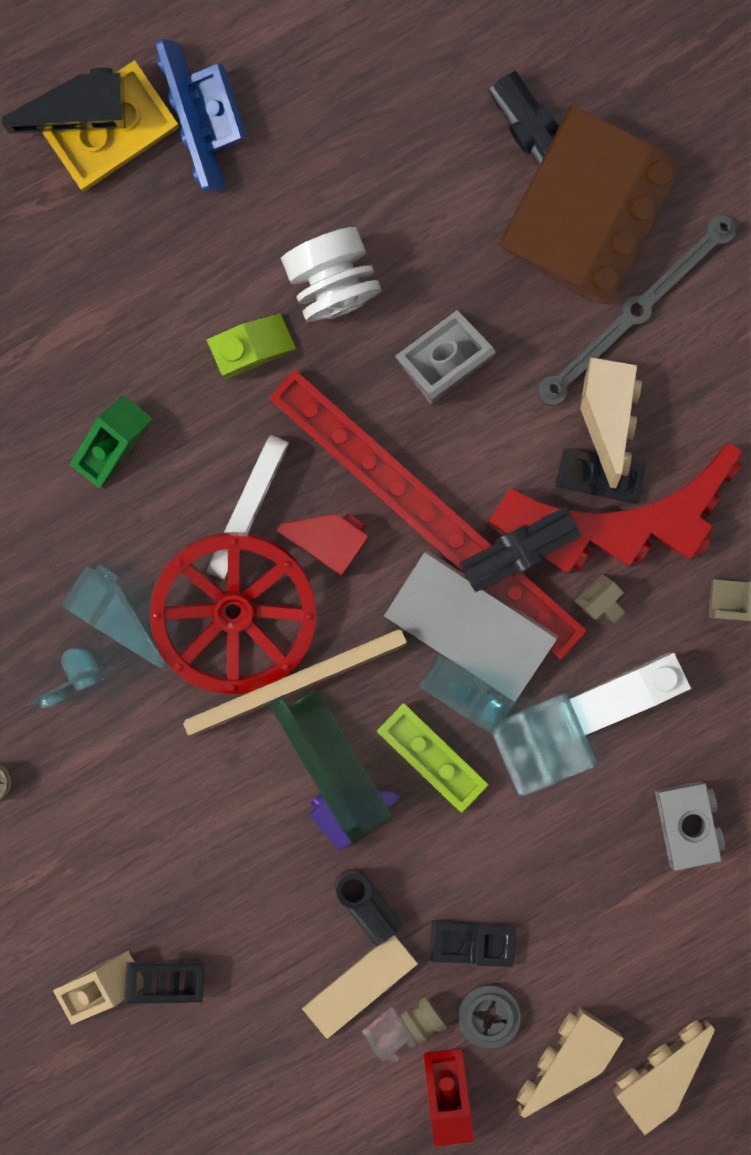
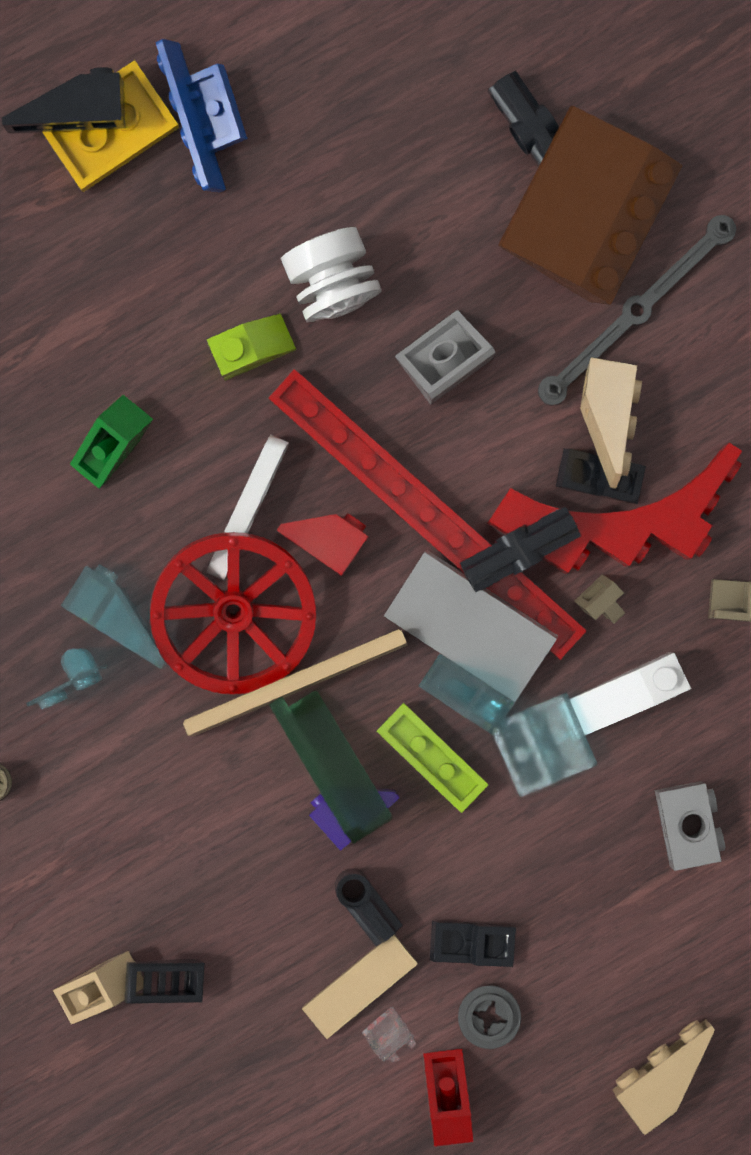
(423, 1020): dark tan wheel -> none
(577, 1058): tan slope -> none

